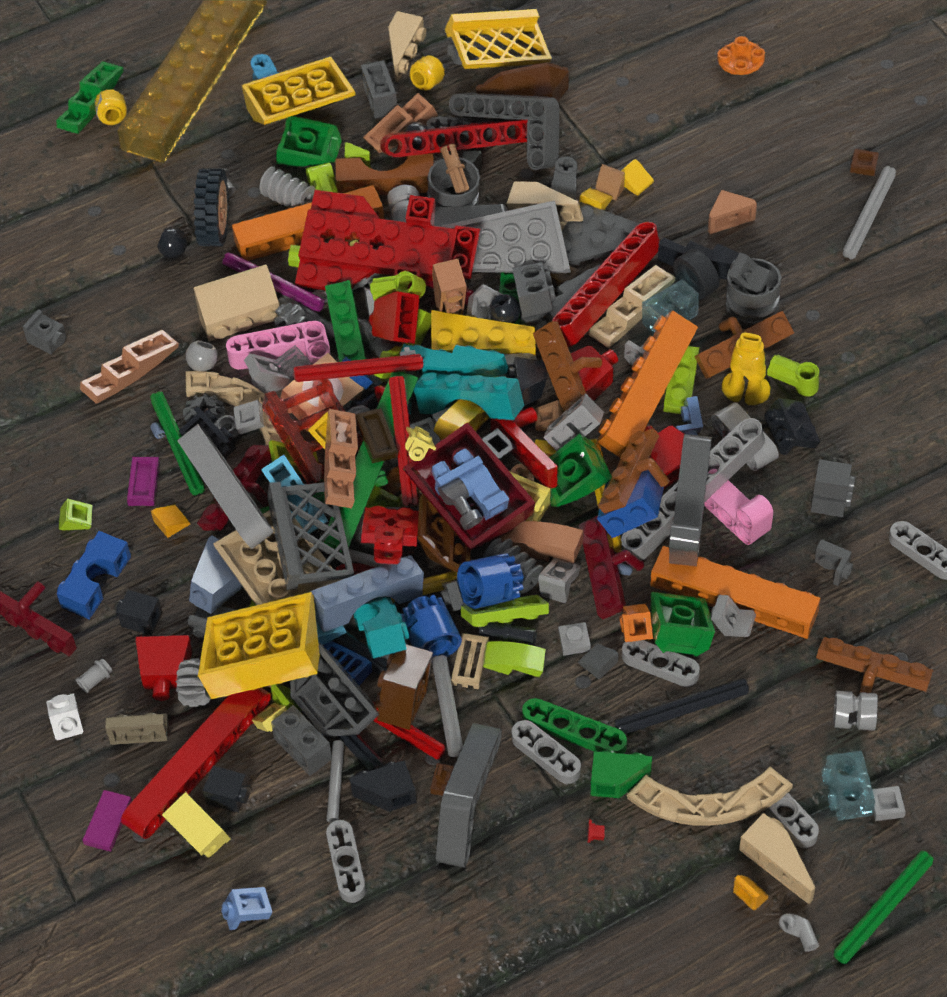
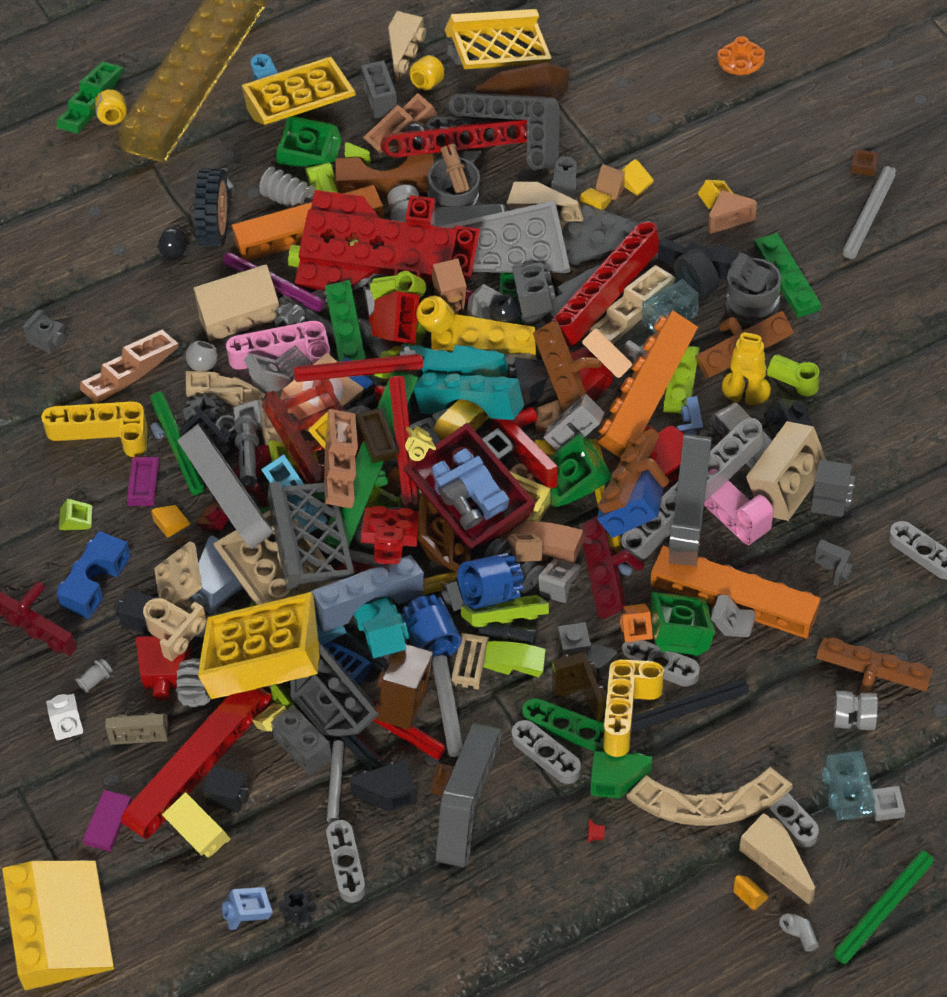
(57, 921): none -> yellow slope
(99, 421): none -> yellow beam
(175, 627): none -> tan pin
(179, 577): none -> tan bracket
(247, 442): none -> dark grey pin
(297, 906): none -> black gear
(435, 314): none -> yellow head
(525, 547): none -> medium nougat slope
(578, 674): none -> dark brown bracket
(607, 353): none -> light nougat slope
(628, 682): none -> yellow beam
(710, 191): none -> yellow slope
(787, 469): none -> tan brick
(793, 283): none -> green plate

